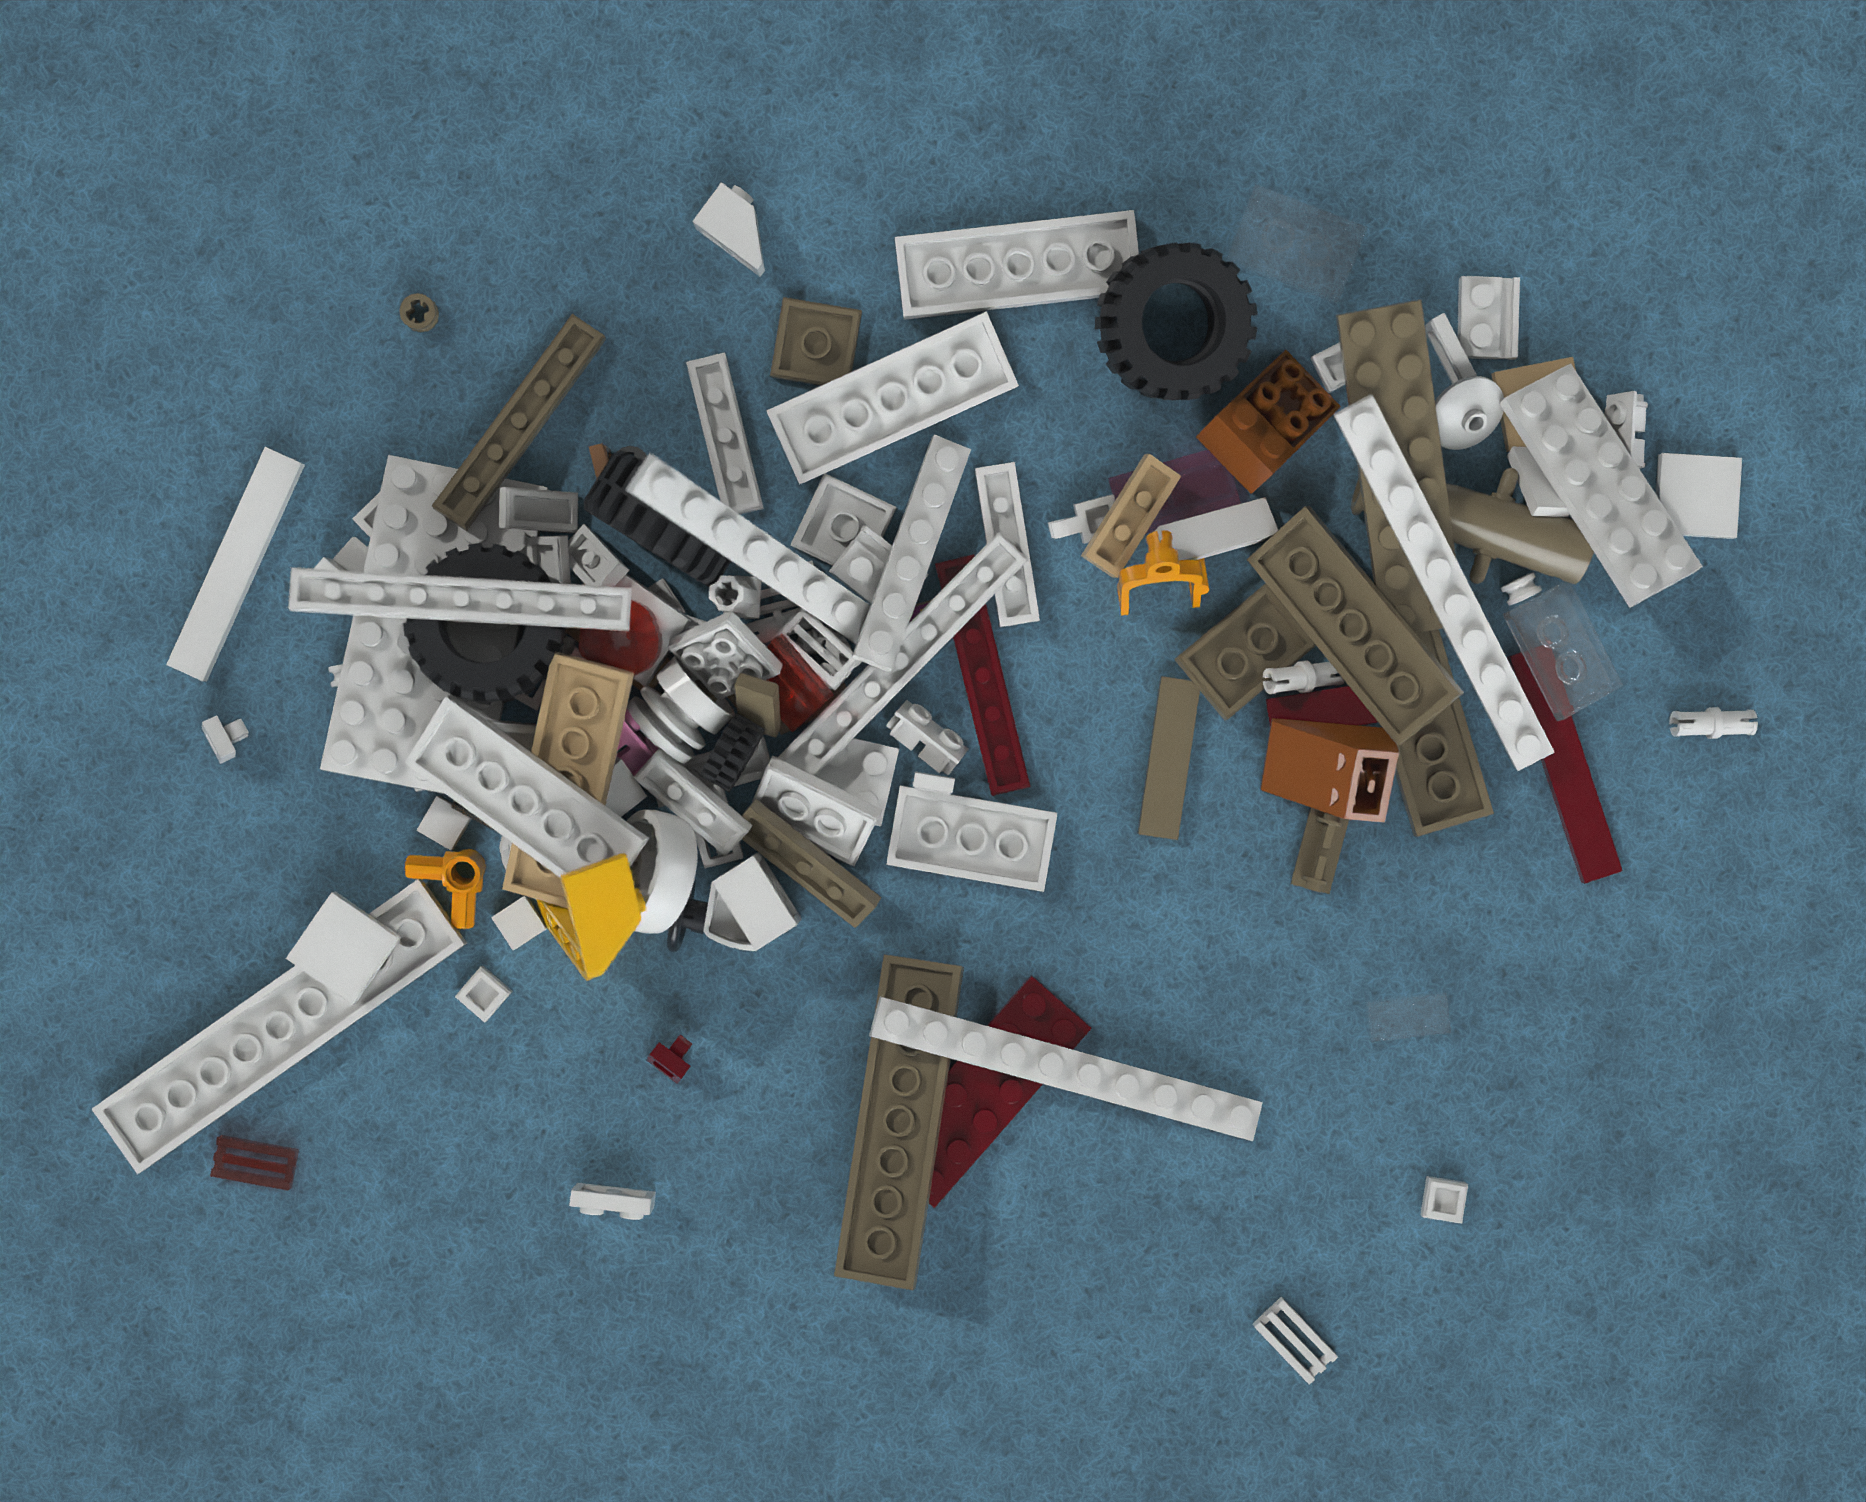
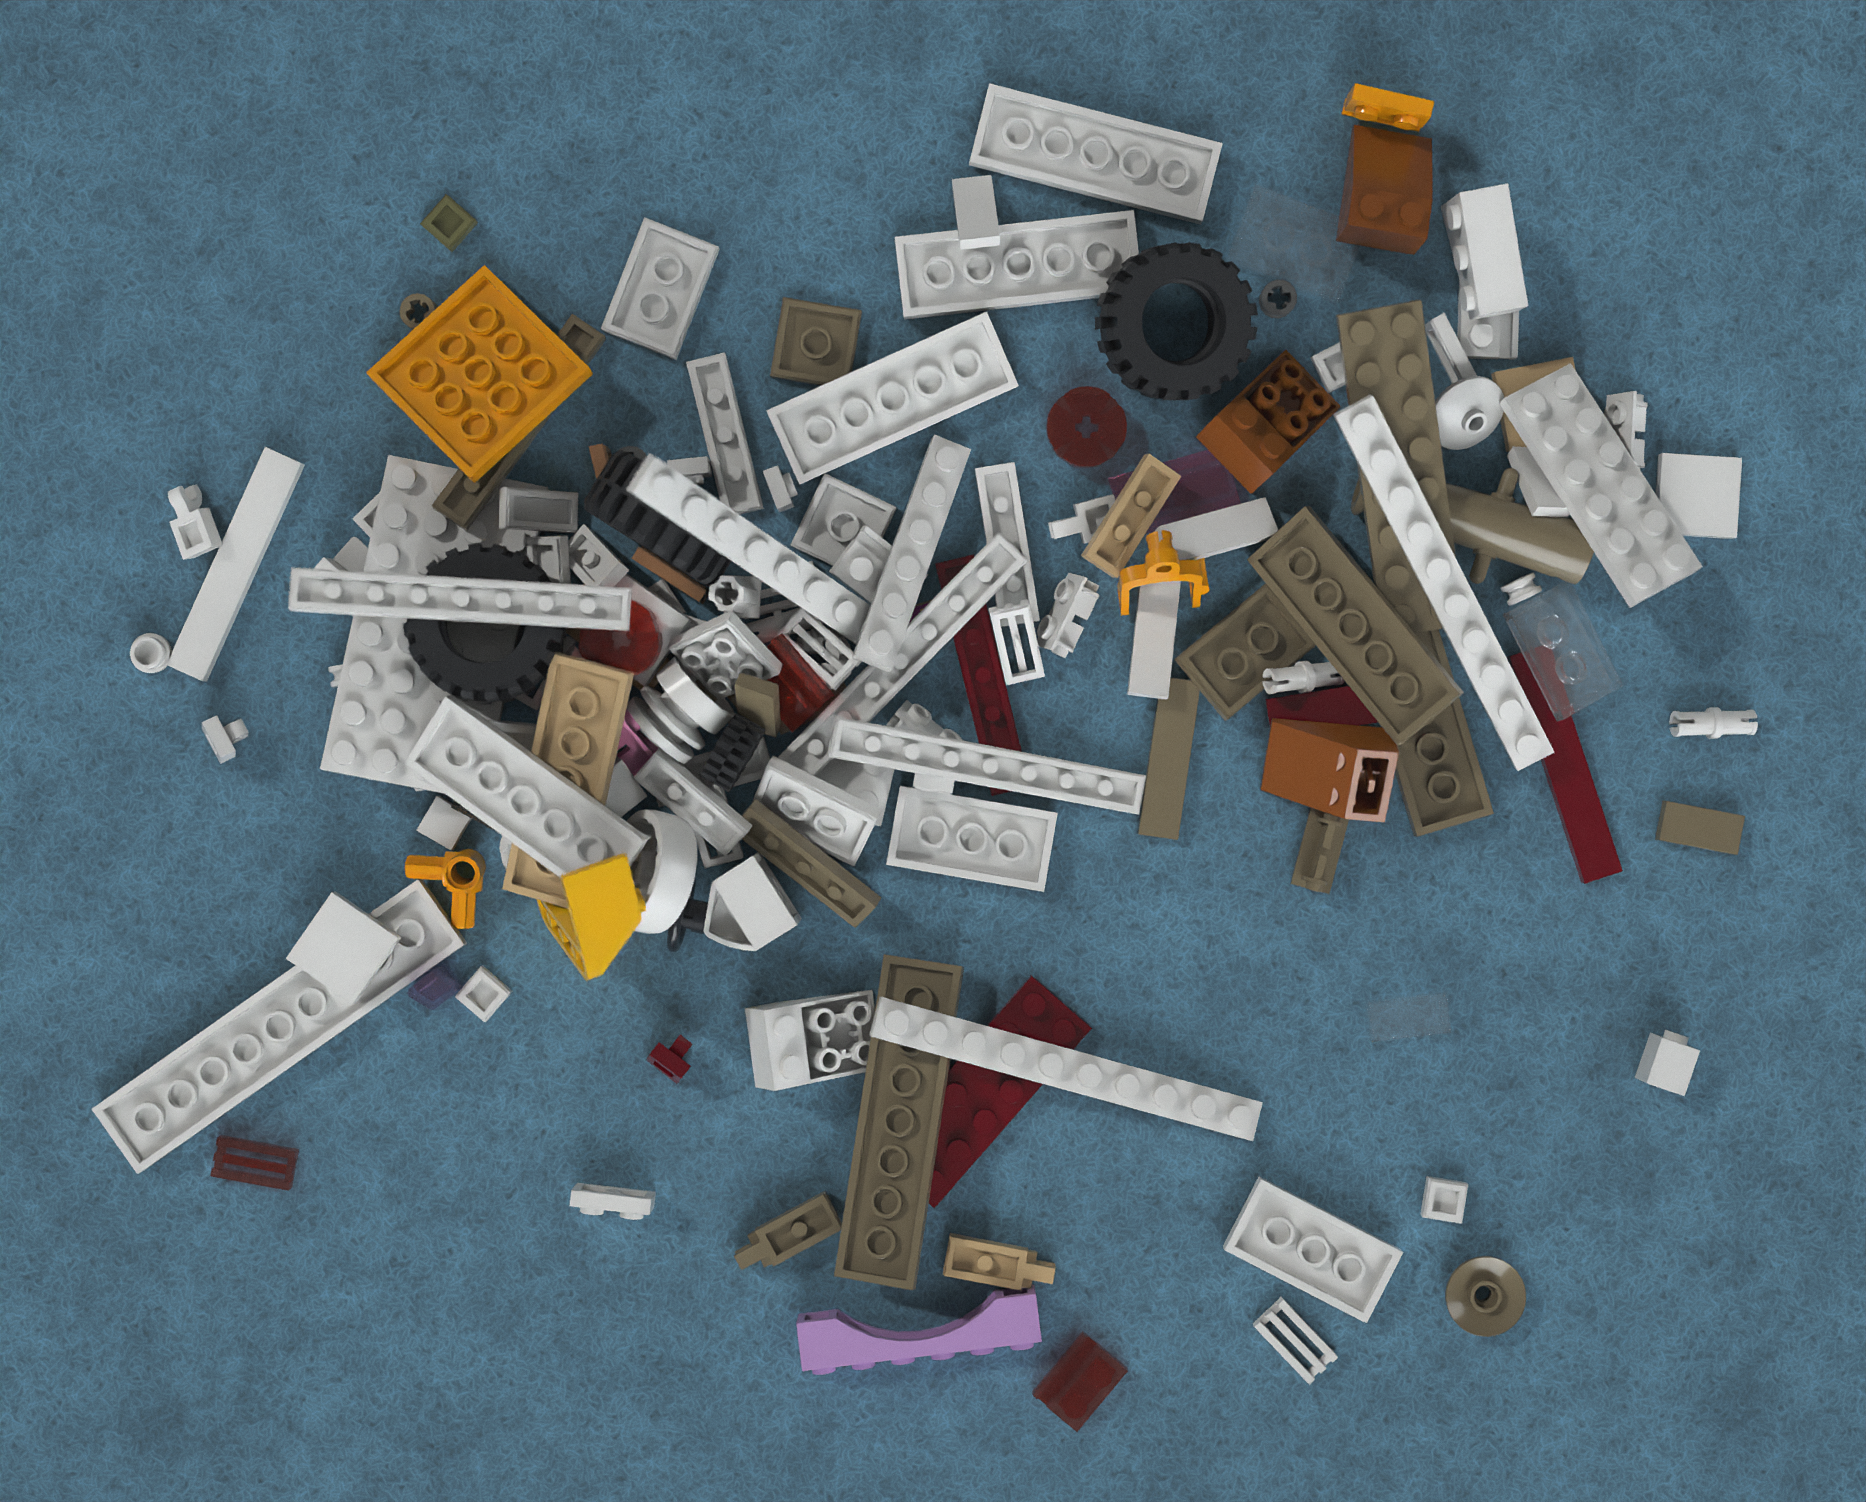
(150, 653): none -> white plate
(195, 526): none -> white plate
(435, 987): none -> clear purple slope
(449, 223): none -> olive tile
(479, 373): none -> light orange plate
(519, 922): white tile -> none
(660, 288): none -> white tile
(671, 574): none -> medium nougat tile
(693, 468): none -> white plate
(733, 226): white slope -> none
(781, 488): none -> white plate
(790, 1232): none -> dark tan hinge
(810, 1039): none -> white slope
(837, 1340): none -> lavender arch
(975, 212): none -> white tile
(986, 765): none -> white tile
(995, 1263): none -> tan hinge
(1010, 612): none -> white tile
(1072, 597): none -> white hinge
(1079, 1381): none -> clear red plate
(1095, 154): none -> white plate
(1103, 412): none -> clear red plate
(1154, 640): none -> white tile
(1285, 289): none -> dark grey bush
(1312, 1249): none -> white plate
(1387, 107): none -> light orange plate
(1387, 190): none -> dark orange slope
(1485, 251): none -> white wedge
(1499, 1309): none -> dark tan dish
(1668, 1062): none -> white brick
(1700, 827): none -> dark tan tile

